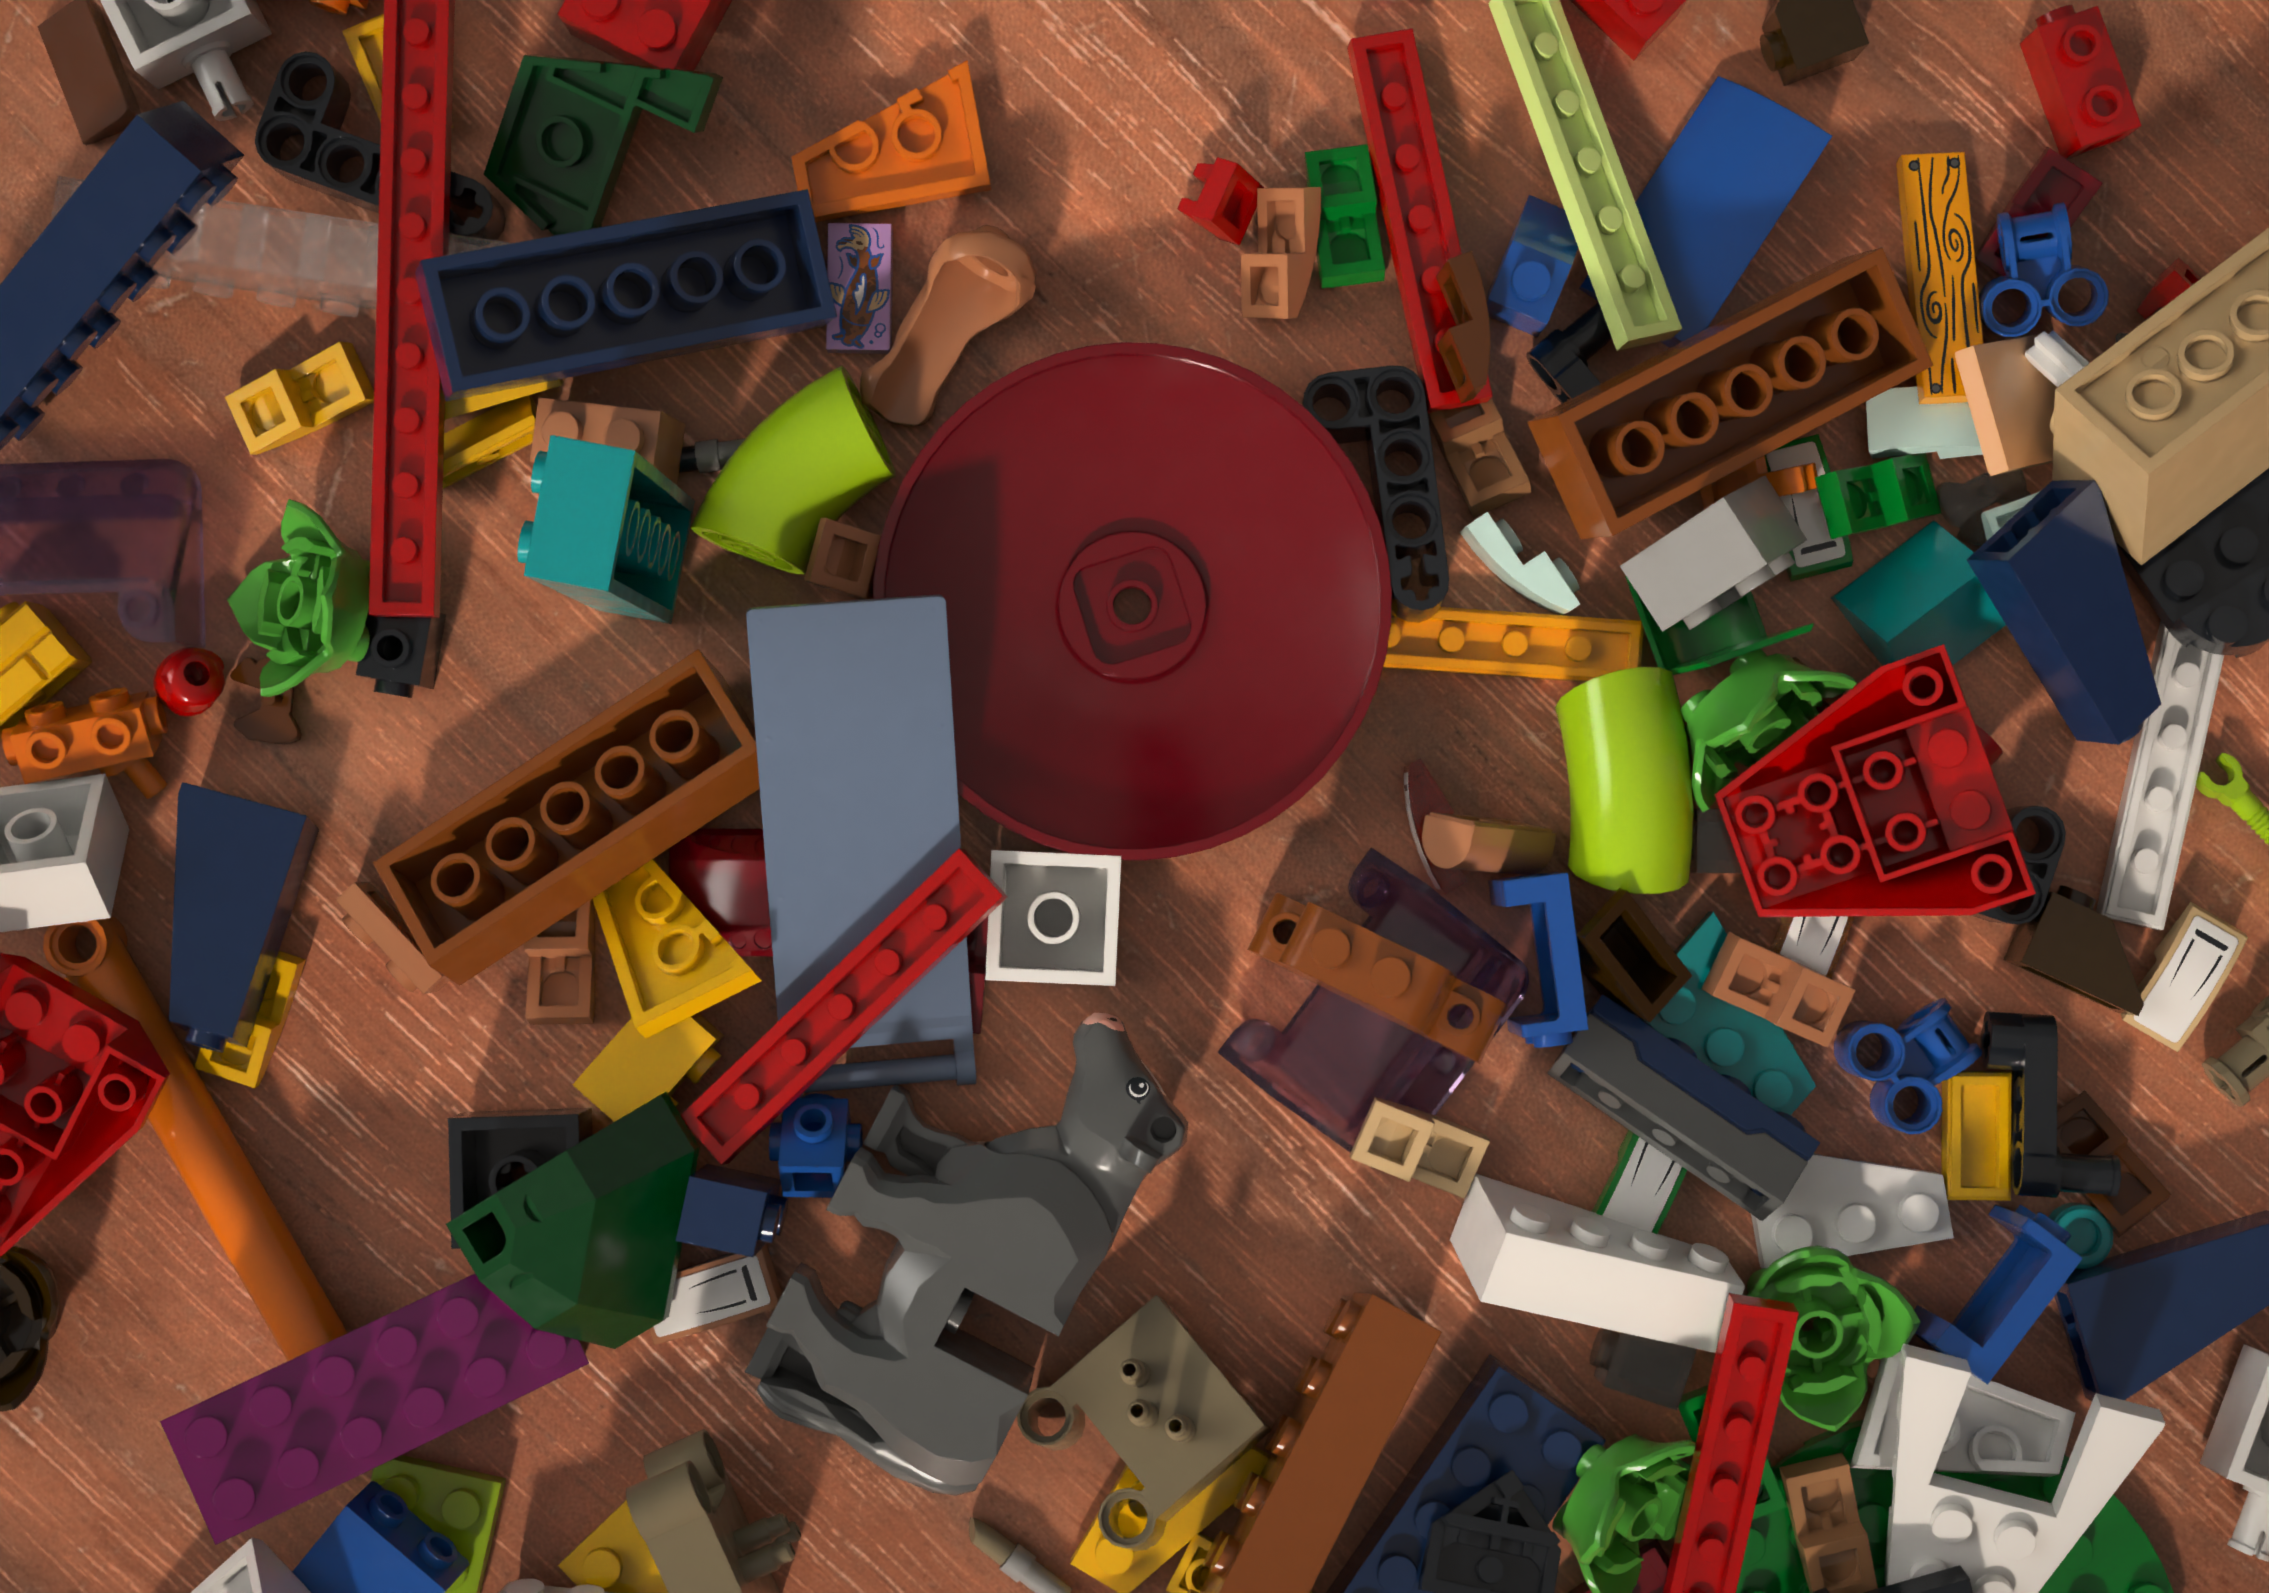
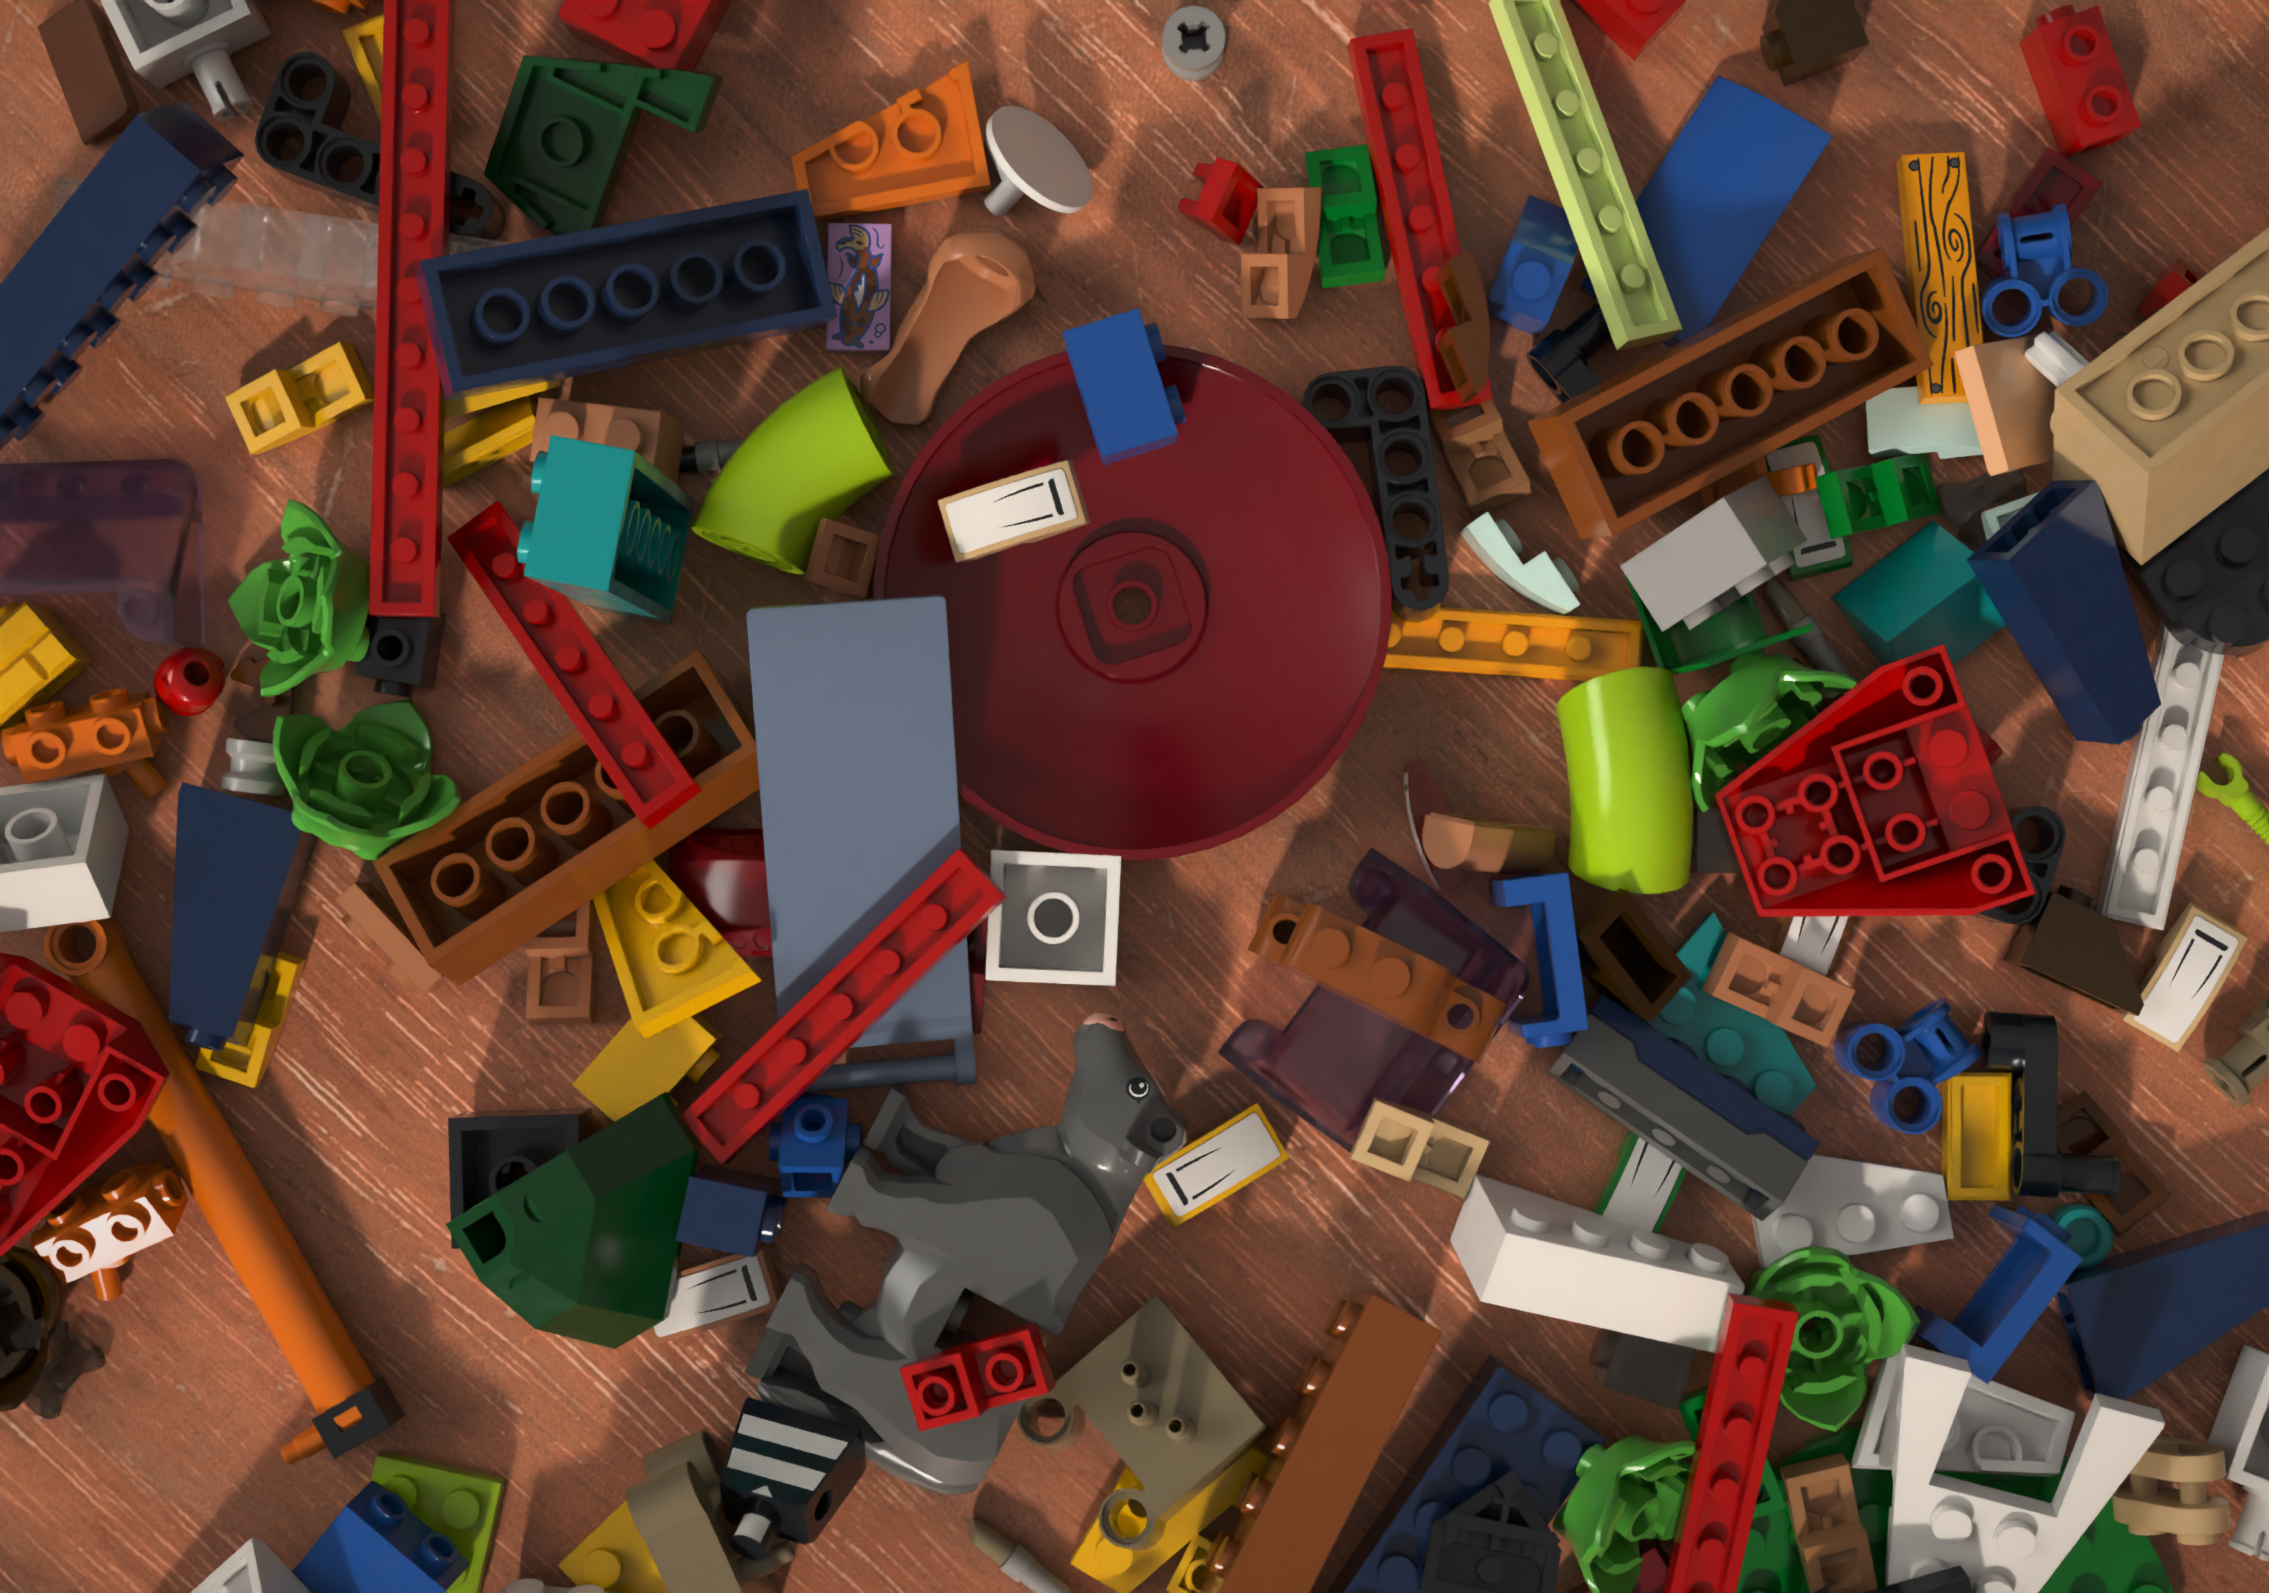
(73, 1356): none -> clear smoke piece
(108, 1224): none -> orange brick
(252, 768): none -> light grey wheel
(360, 1403): magenta brick -> none
(364, 782): none -> bright green brick
(576, 670): none -> red plate
(786, 1475): none -> black torso
(977, 1377): none -> red slope
(1014, 511): none -> white slope
(1035, 162): none -> white shield
(1123, 387): none -> blue brick
(1186, 54): none -> light grey wheel
(1215, 1165): none -> white slope
(1792, 616): none -> piece
(2180, 1511): none -> tan brick

